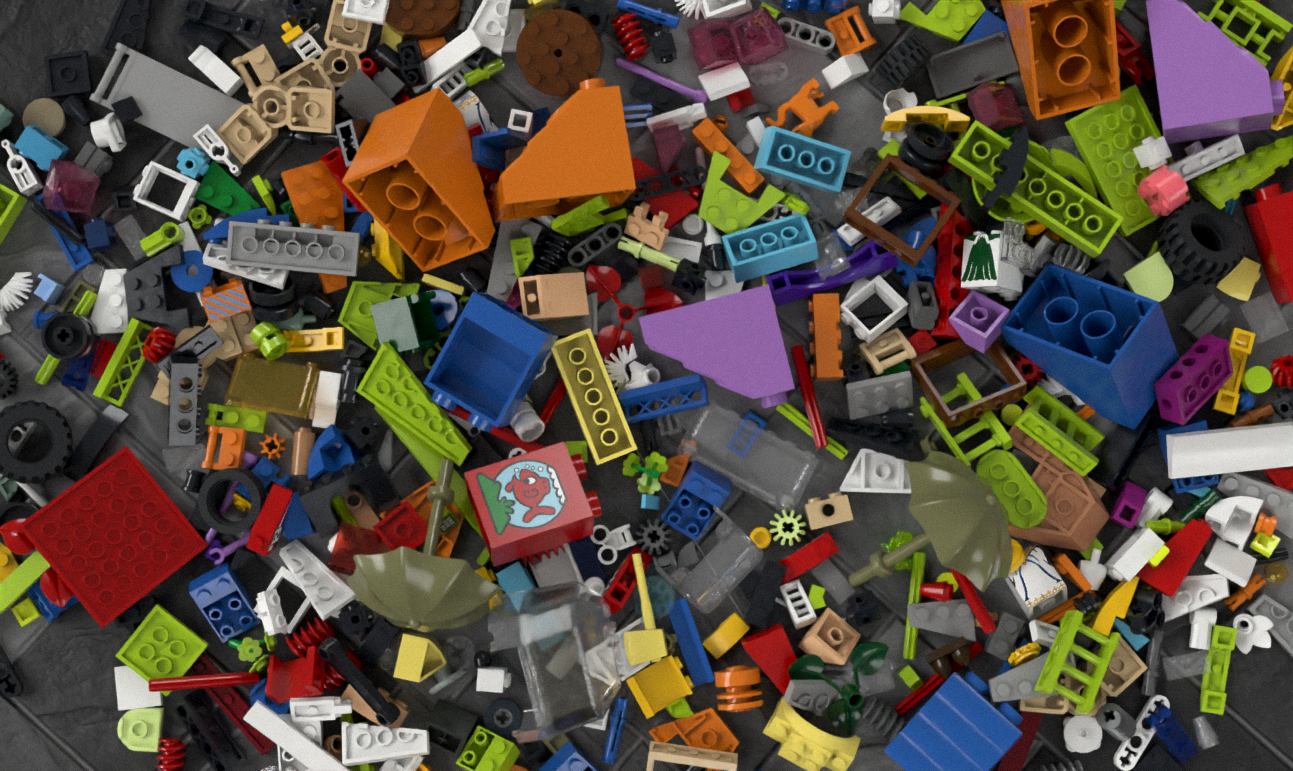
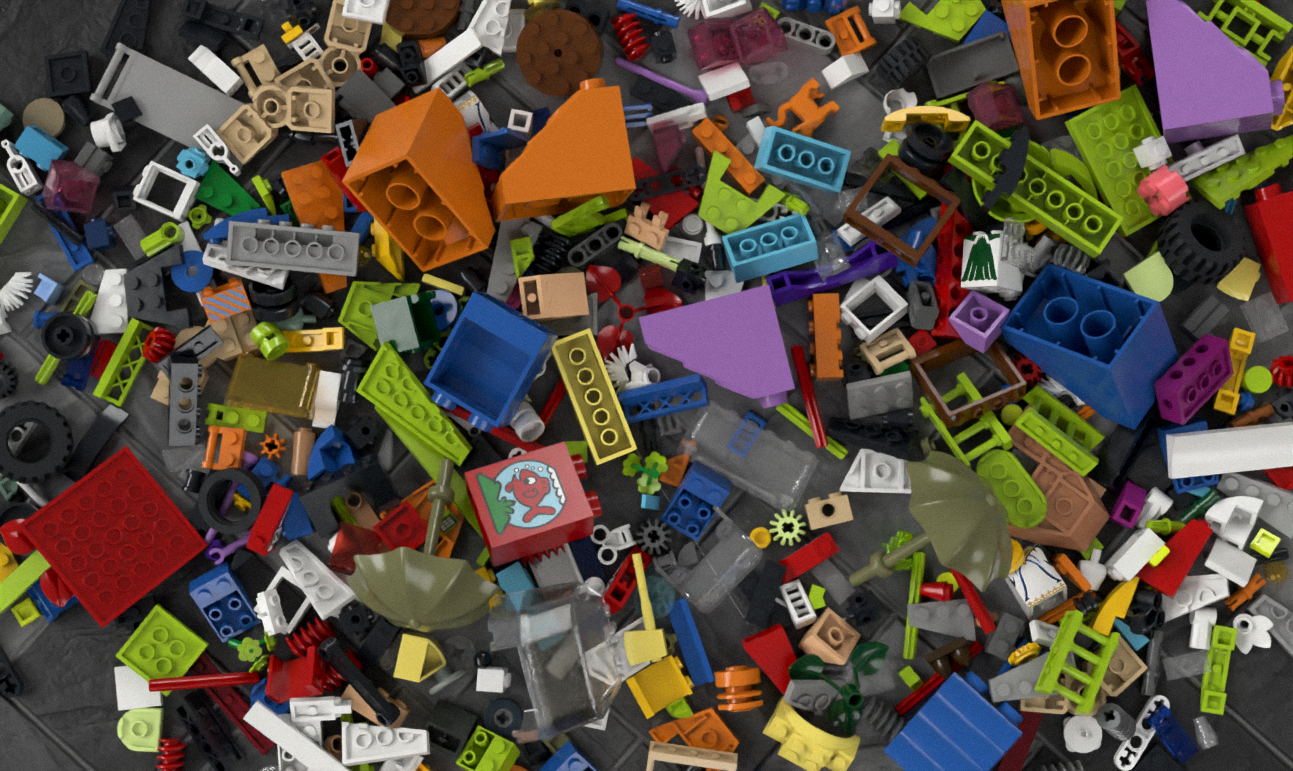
(617, 721): blue pin -> none
(726, 635): yellow slope -> none
(1265, 524): orange wheel -> none

